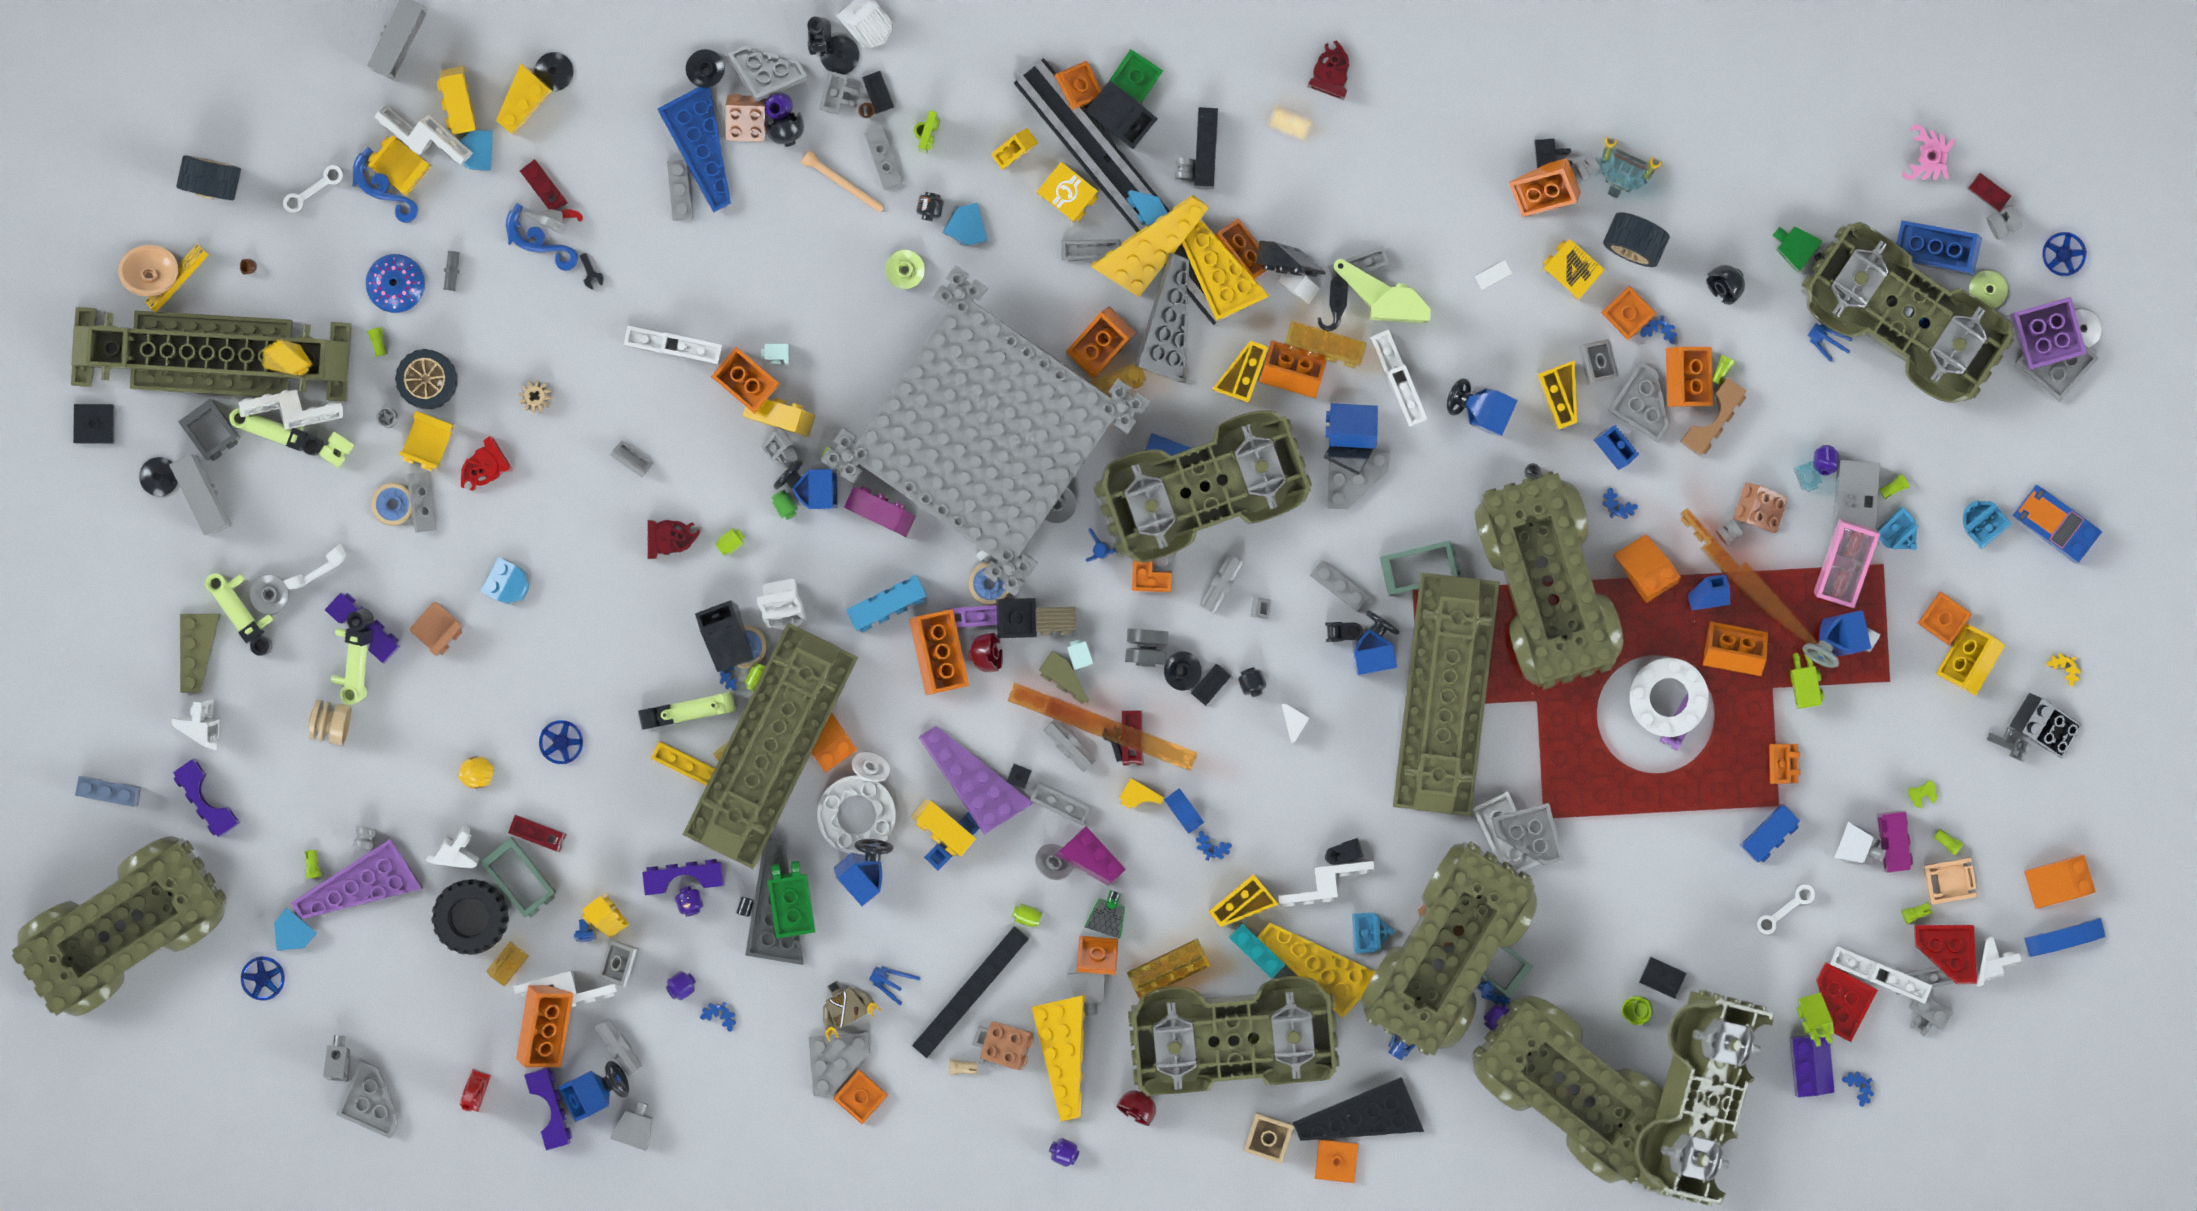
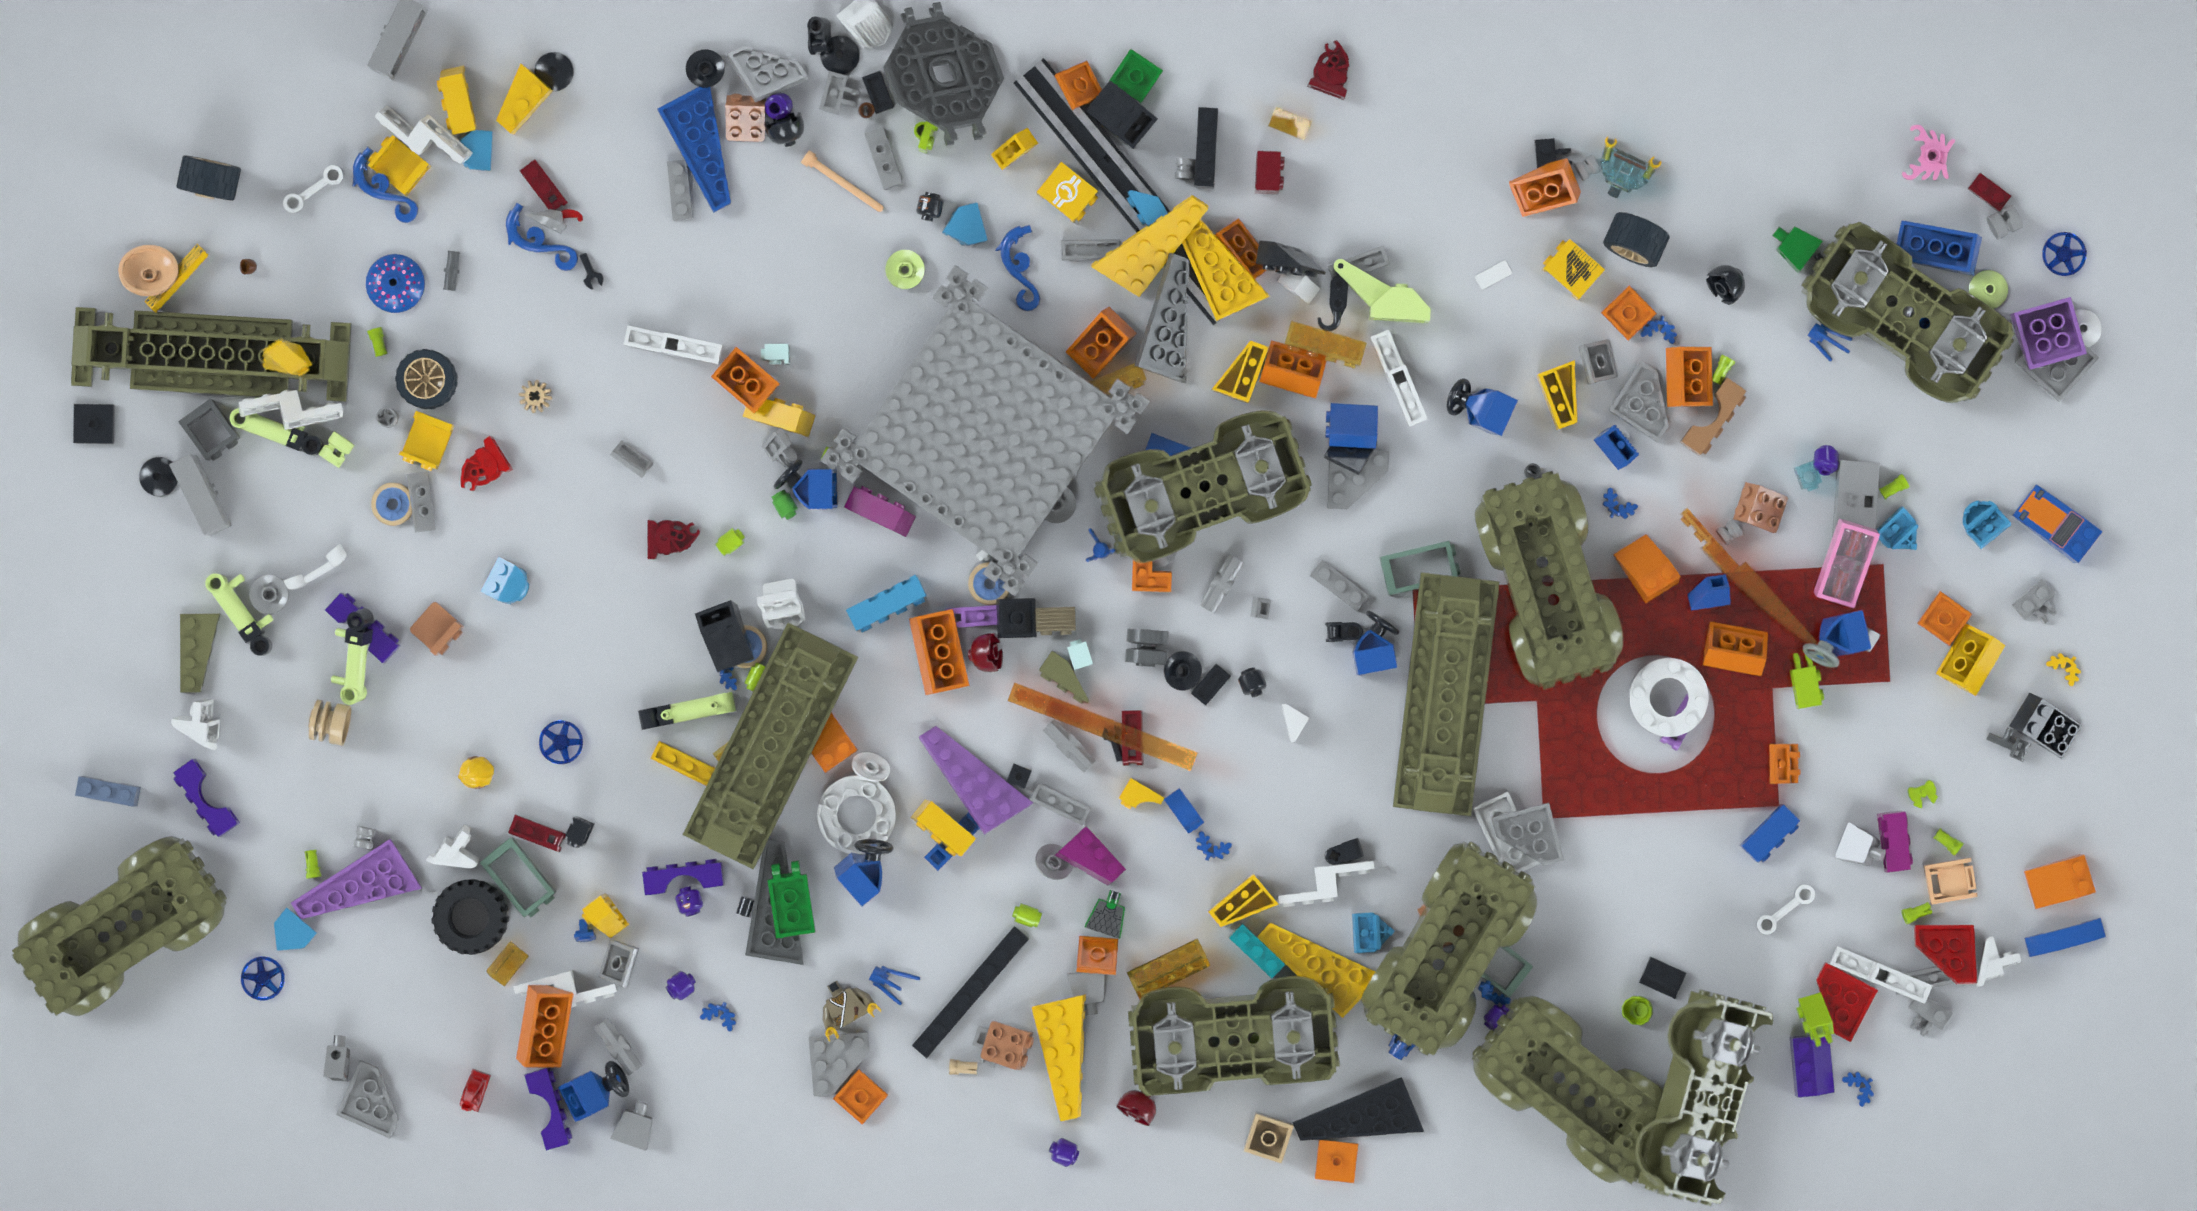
(579, 832): none -> black window
(971, 62): none -> dark grey plate
(1005, 246): none -> blue plant
(1268, 172): none -> dark red brick
(2033, 600): none -> light grey hinge

